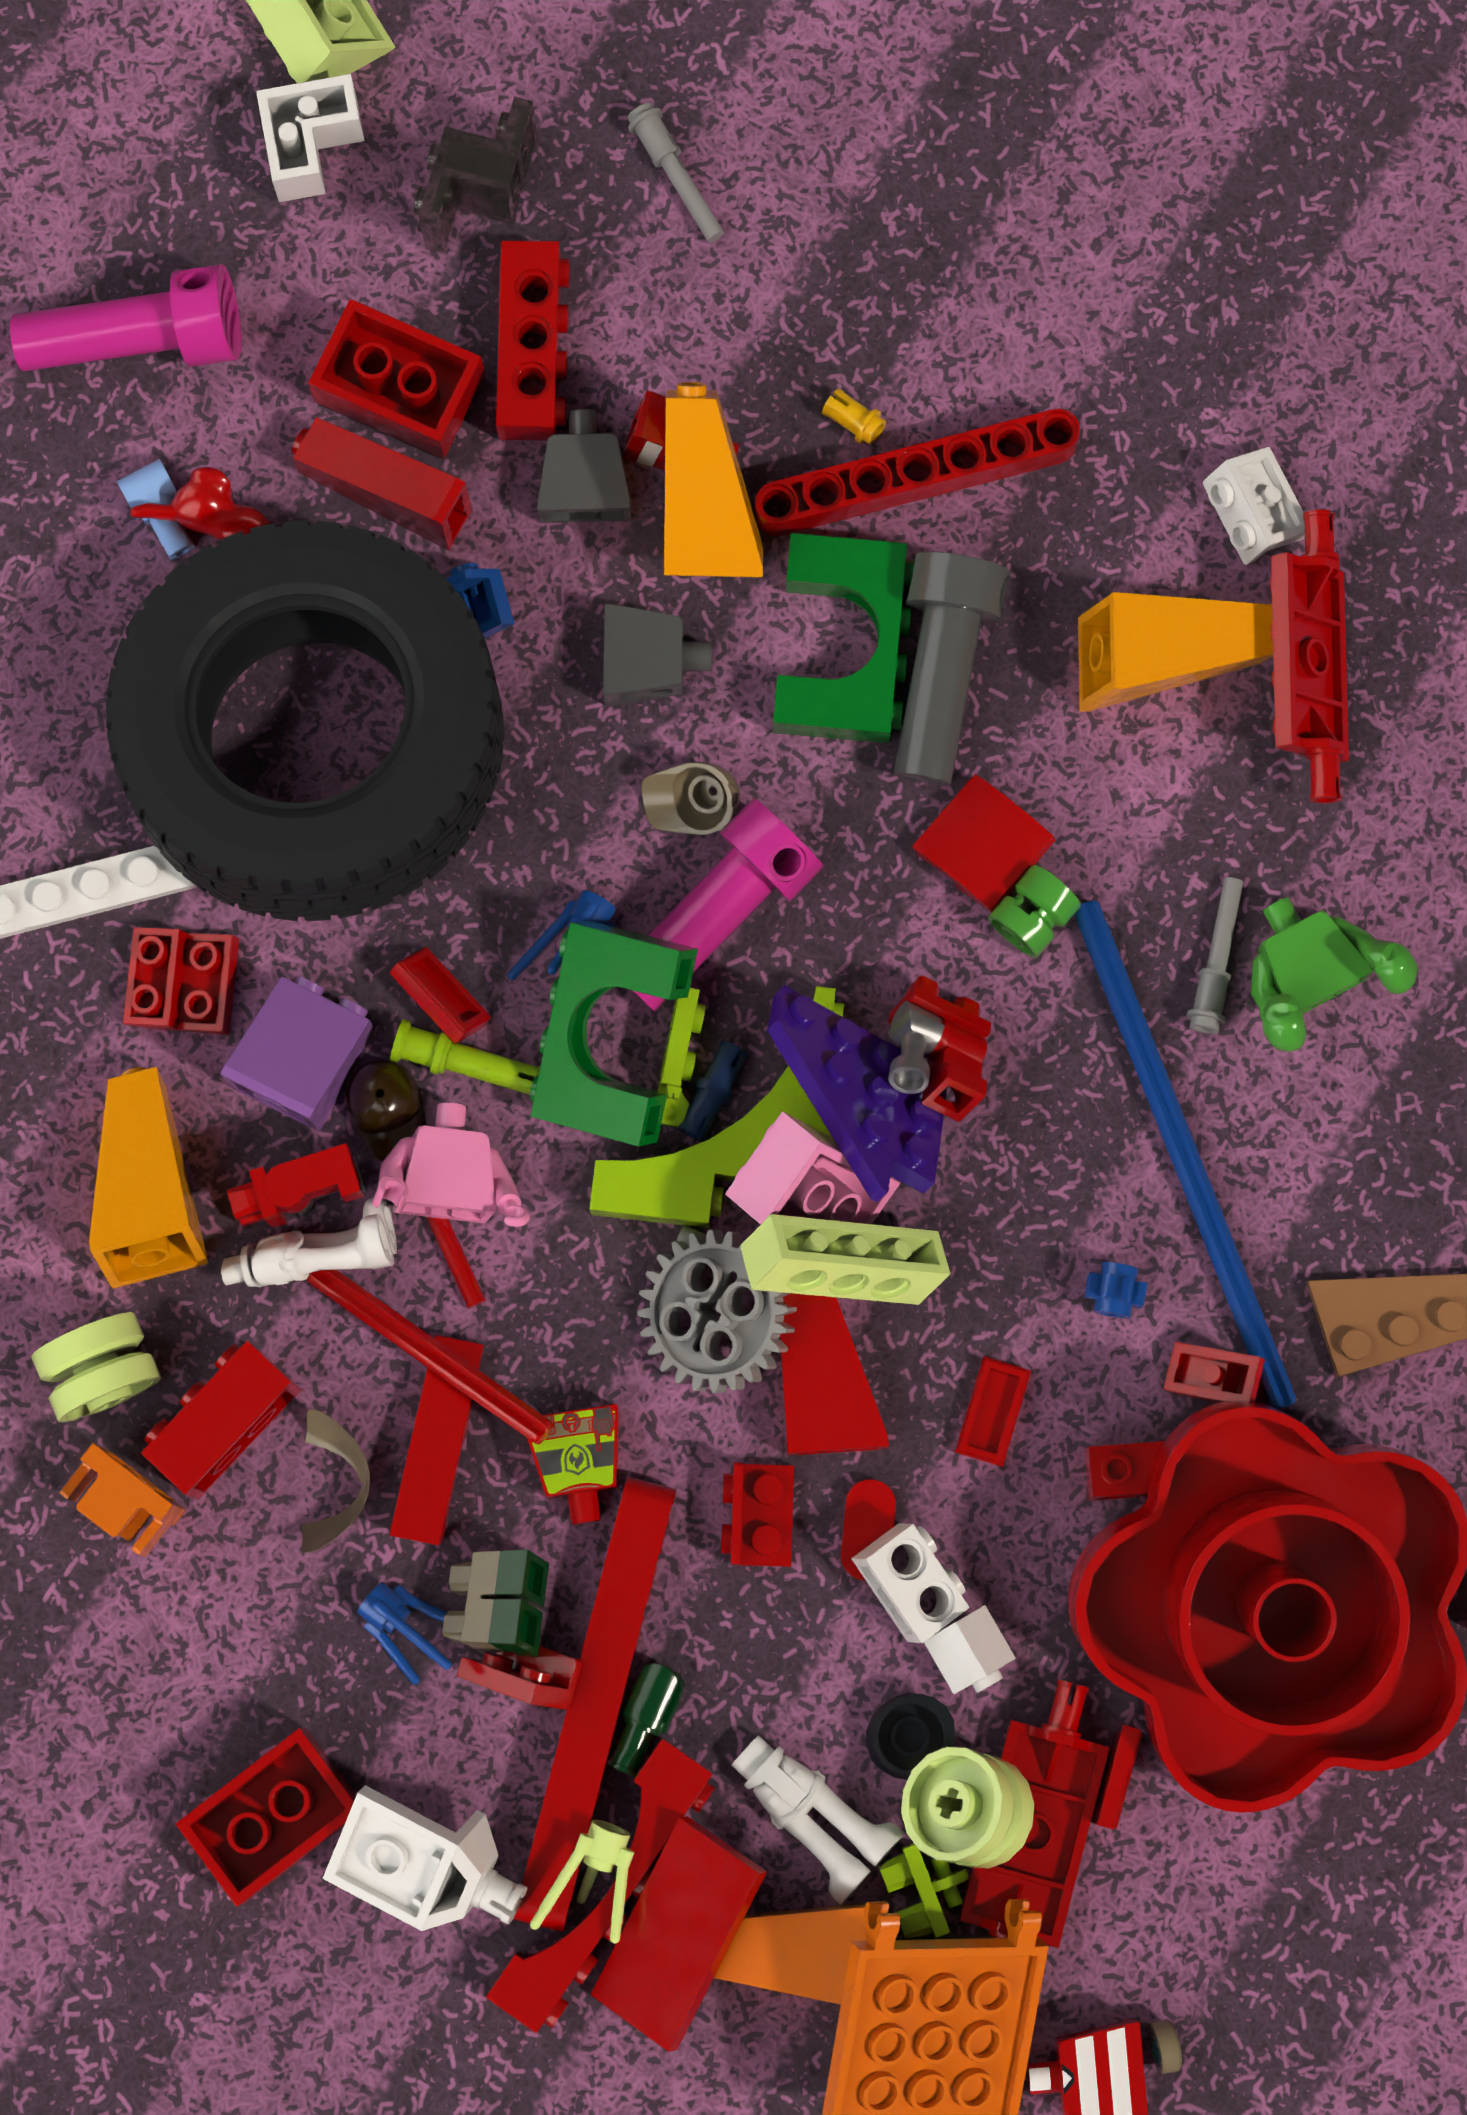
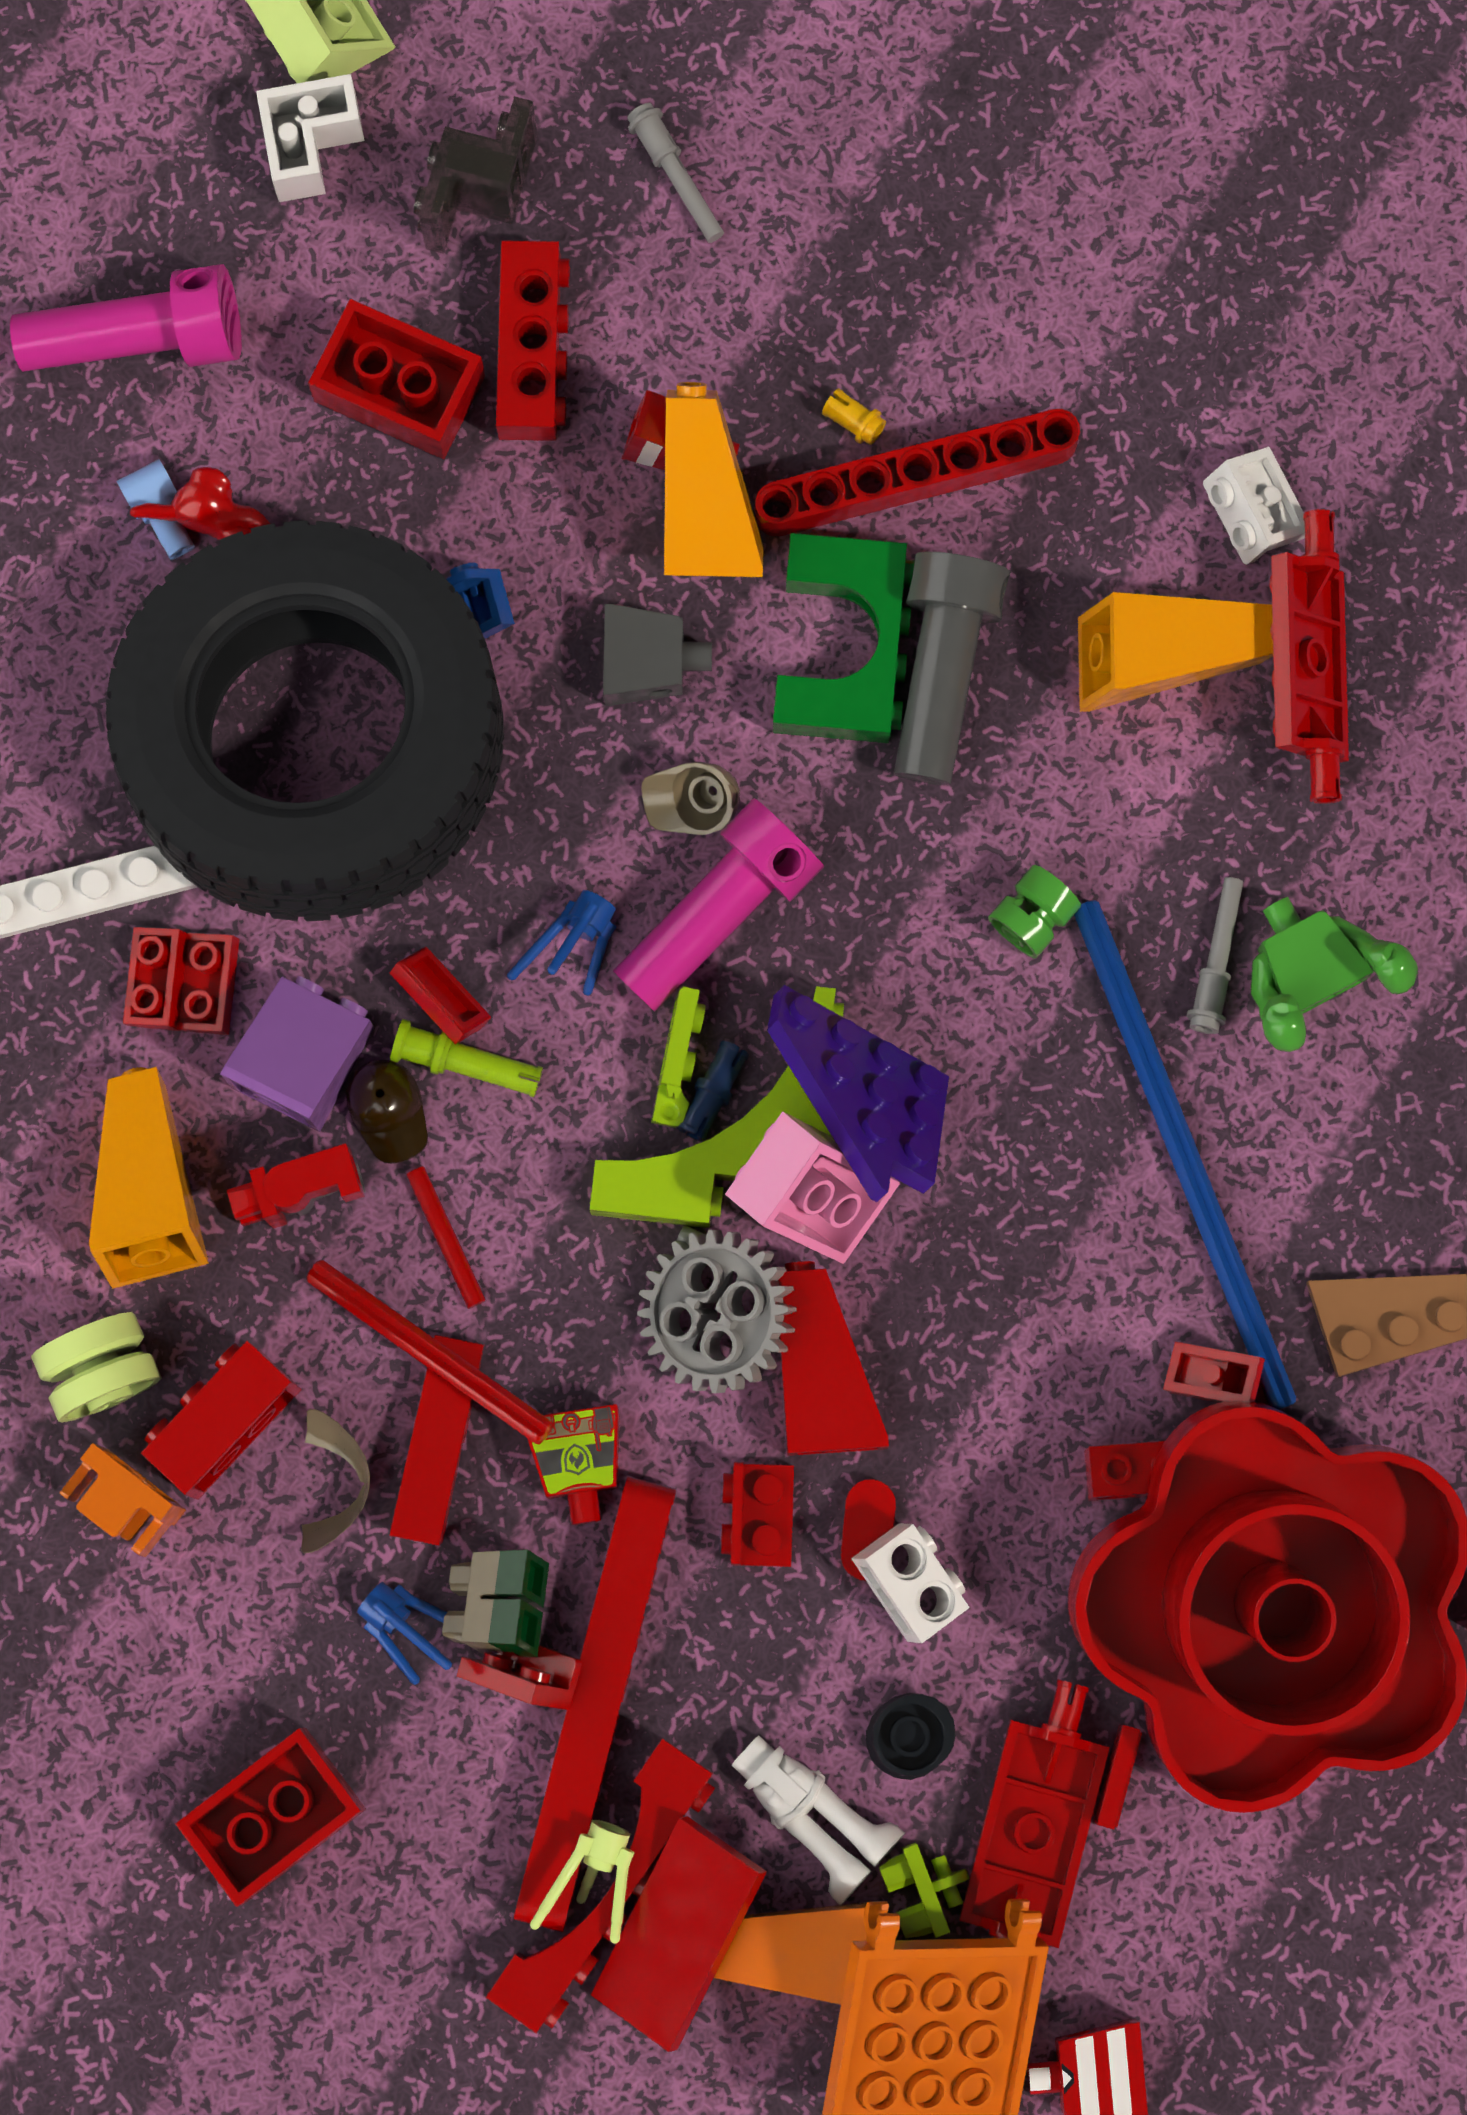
(295, 1254): white piece -> none
(384, 481): red slope -> none
(418, 1865): white plate -> none
(449, 1174): bright pink torso -> none
(570, 1083): green arch -> none
(583, 475): dark grey torso -> none
(647, 1714): dark green arm -> none
(844, 1259): yellowish green brick -> none
(950, 1038): red hips -> none
(967, 1808): yellowish green wheel -> none
(970, 1651): white brick -> none
(983, 843): red slope -> none
(992, 1411): red tile -> none
(1115, 1290): blue gear -> none
(1165, 2046): dark tan tile -> none

